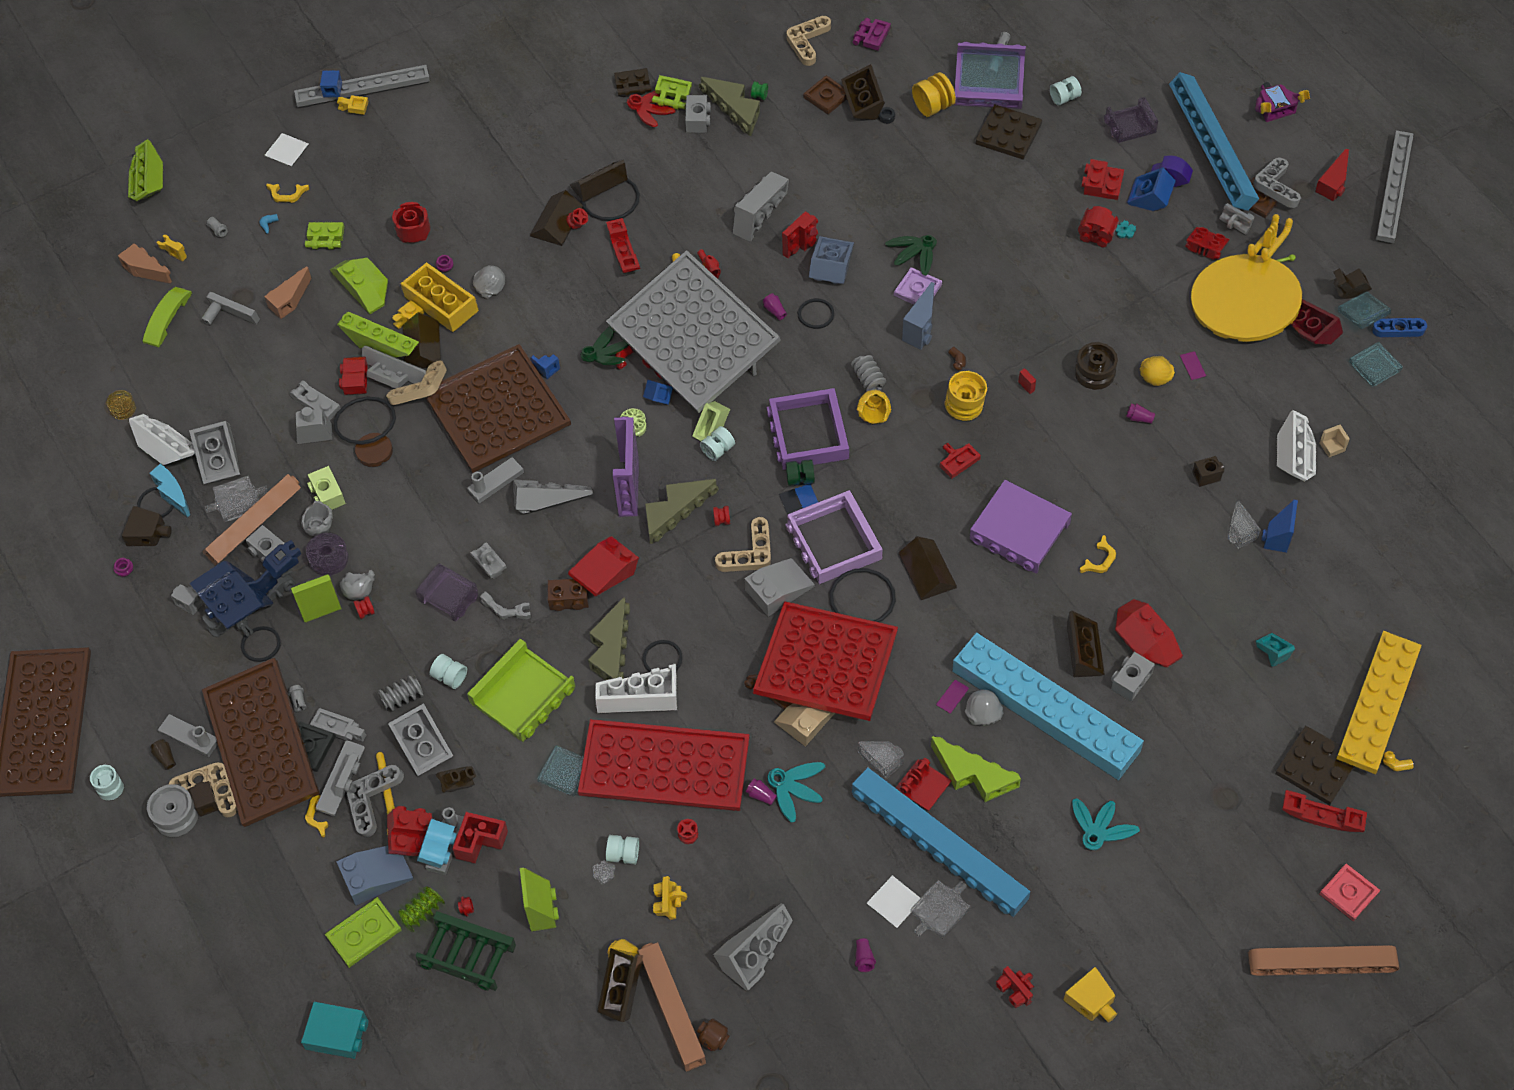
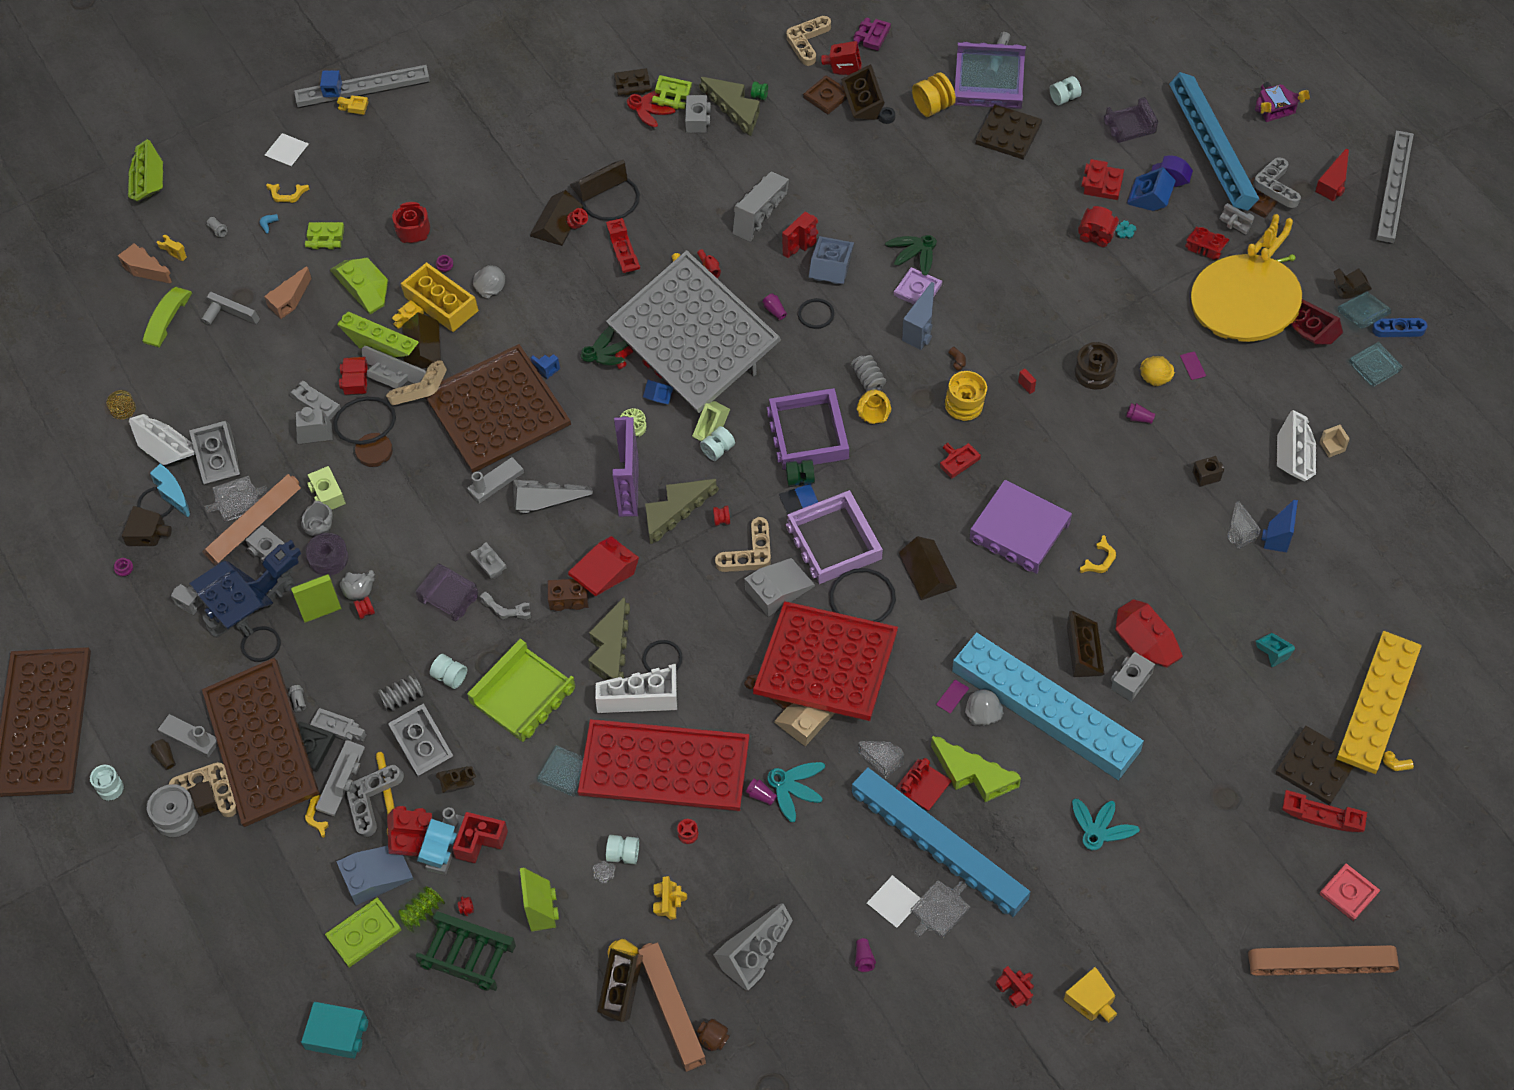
(843, 58): none -> red torso

